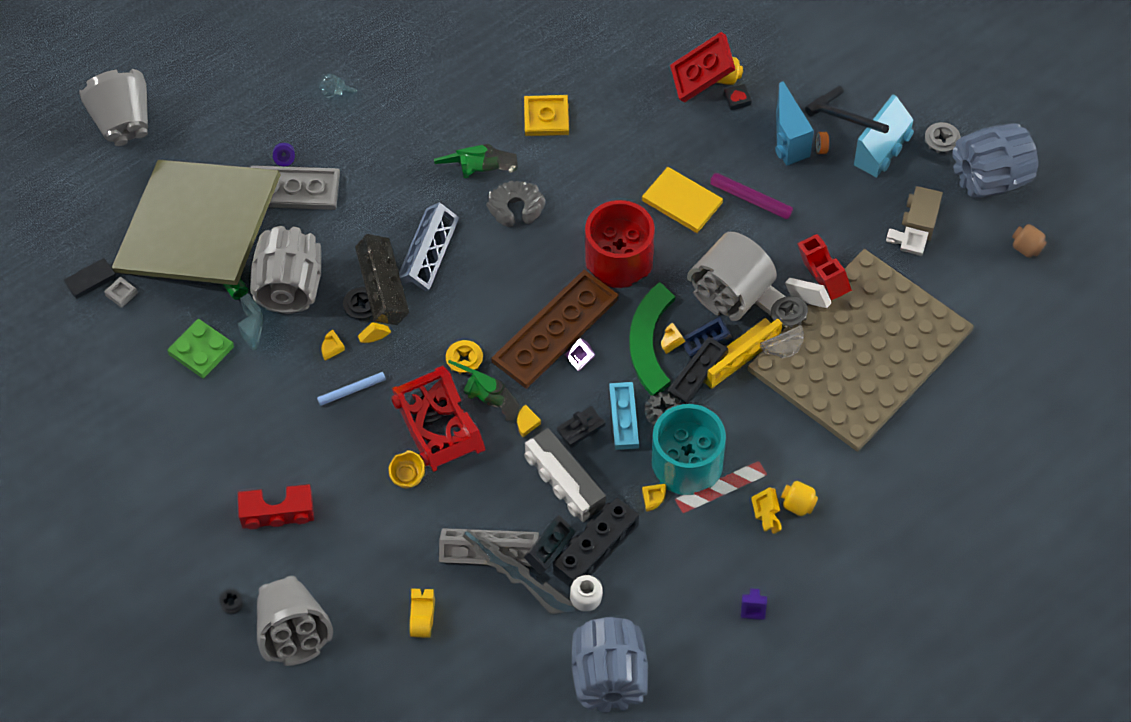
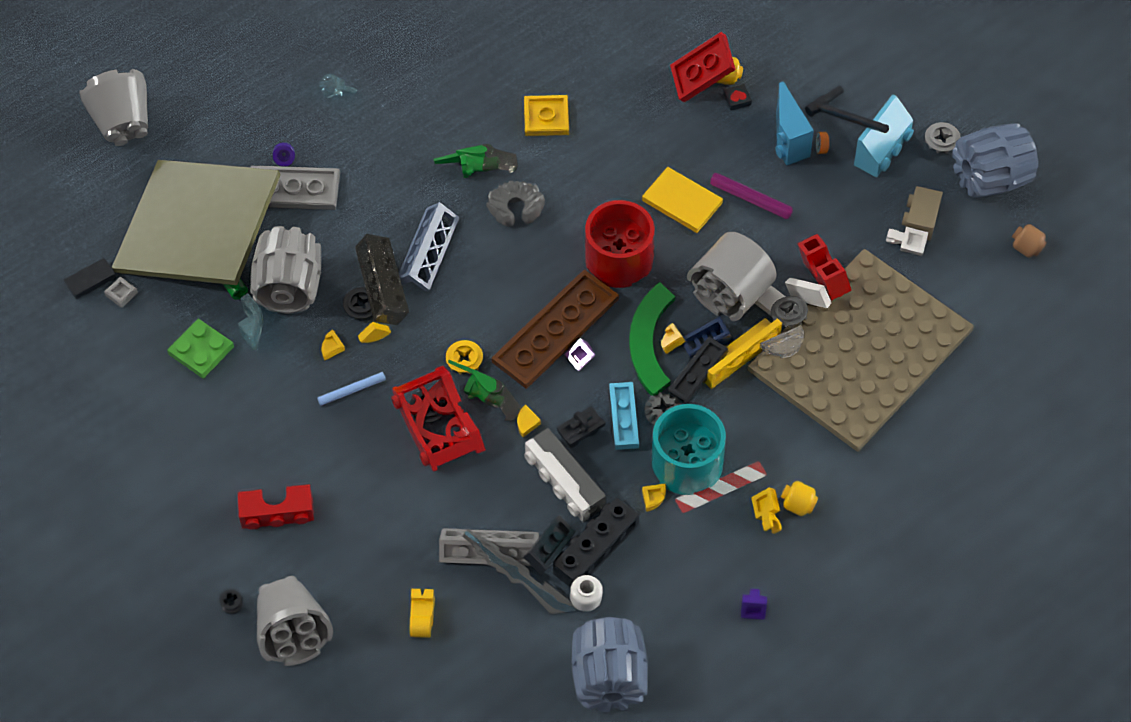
(407, 469): yellow hair -> none

